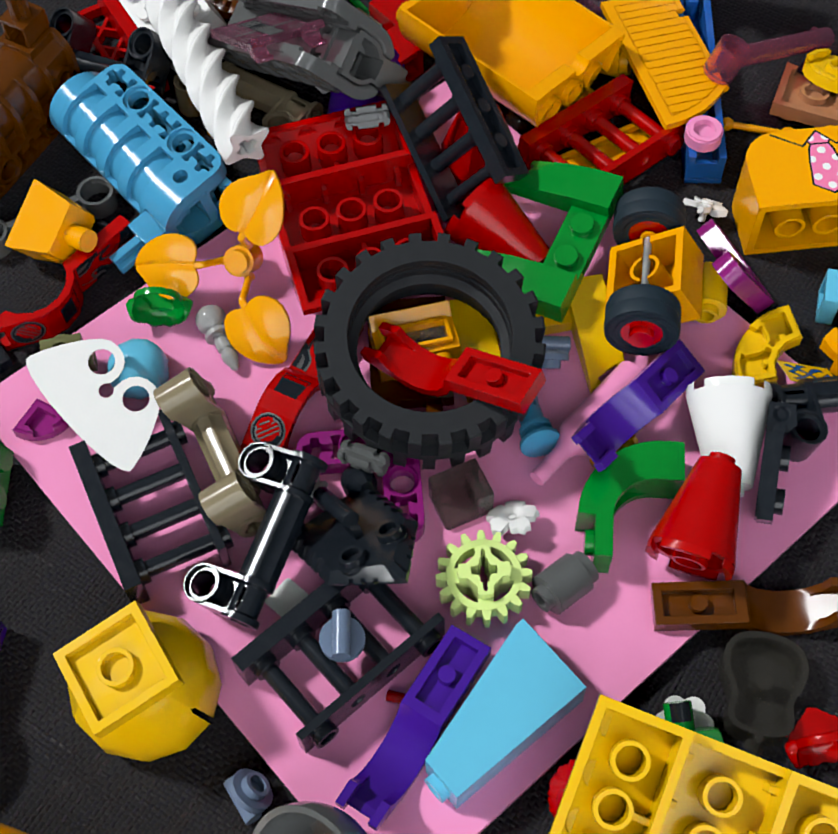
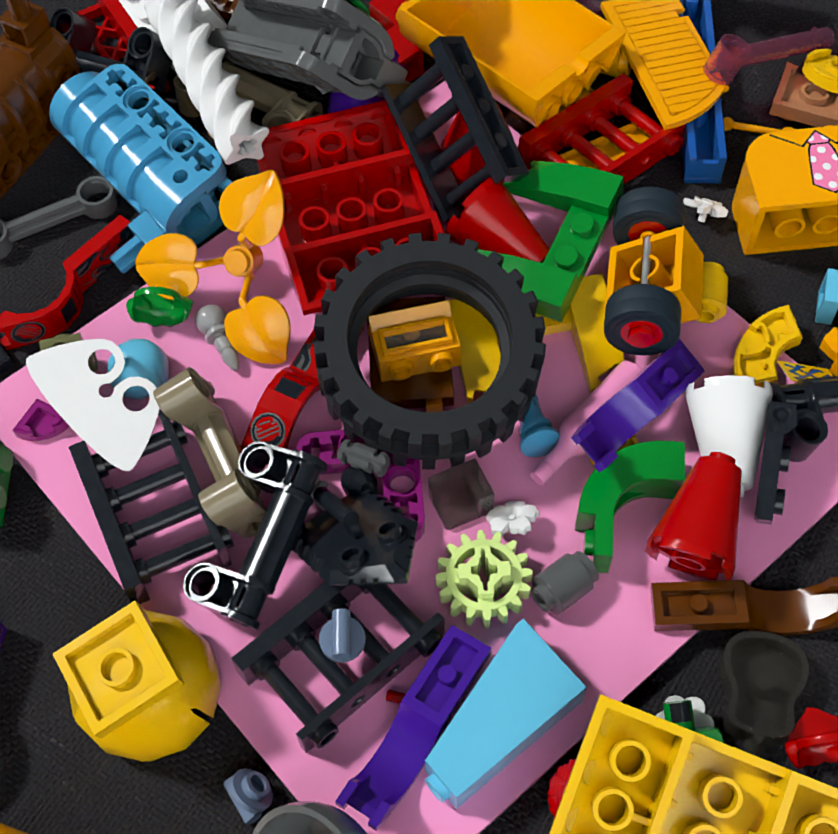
(51, 226): light orange torso -> none
(259, 32): clear pink flag -> none
(286, 597): white sticker -> none
(367, 116): dark grey piece -> none
(472, 374): red piece -> none
(556, 351): sand blue plate -> none
(703, 133): bright pink tile -> none
(733, 268): magenta beam -> none

